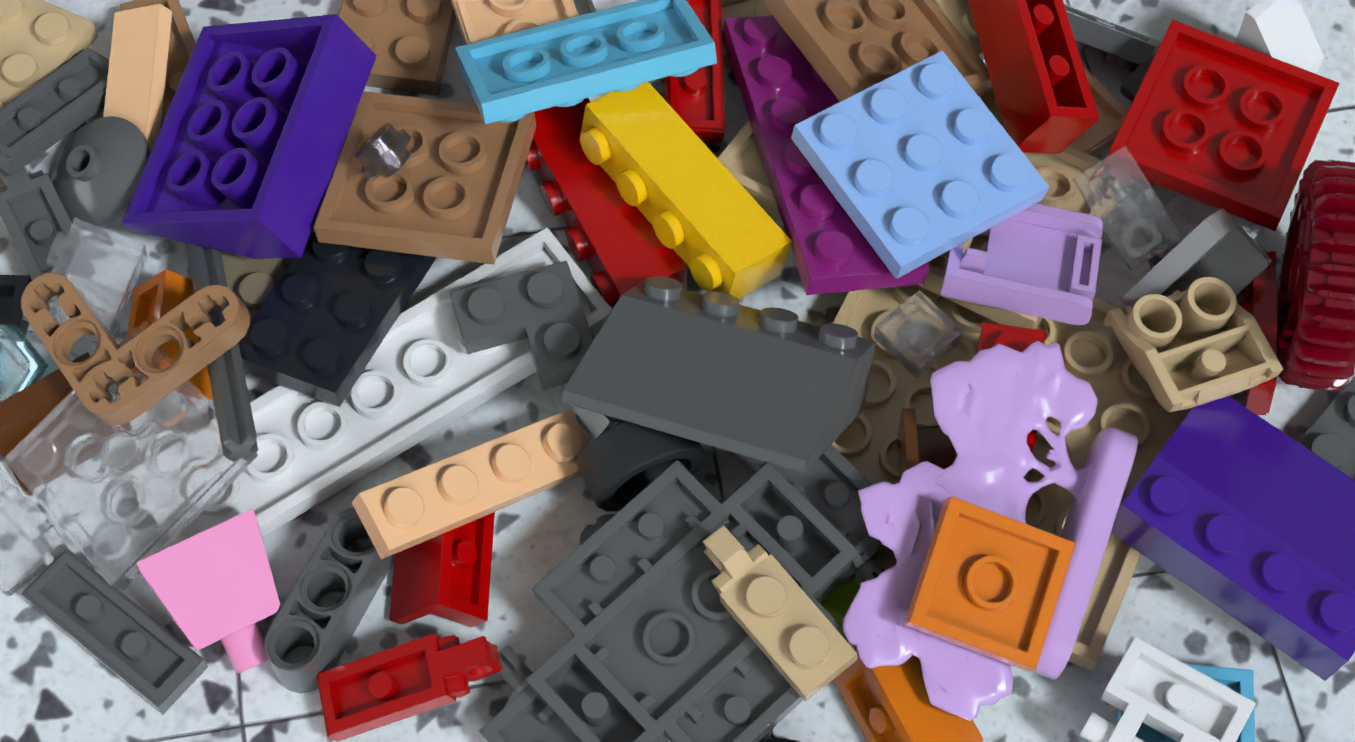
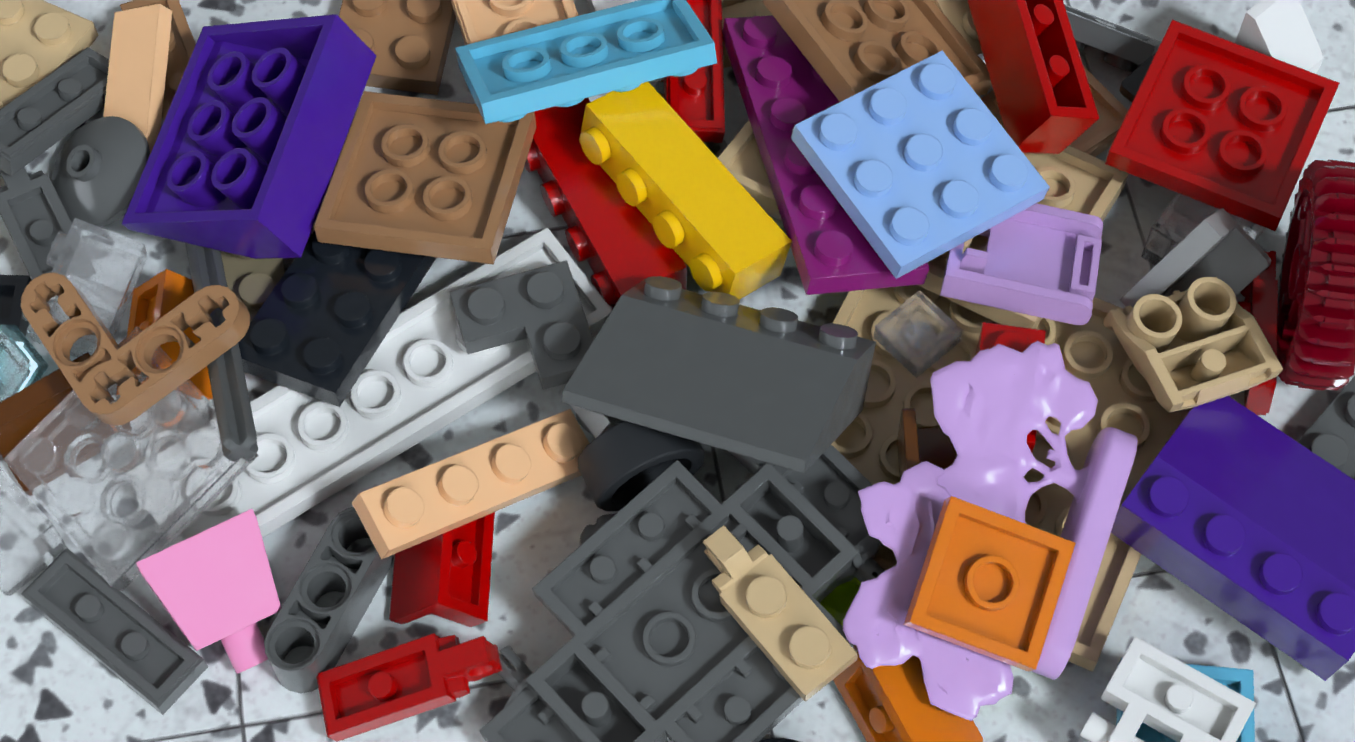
(384, 152): clear smoke plate -> none
(1128, 207): clear hips -> none

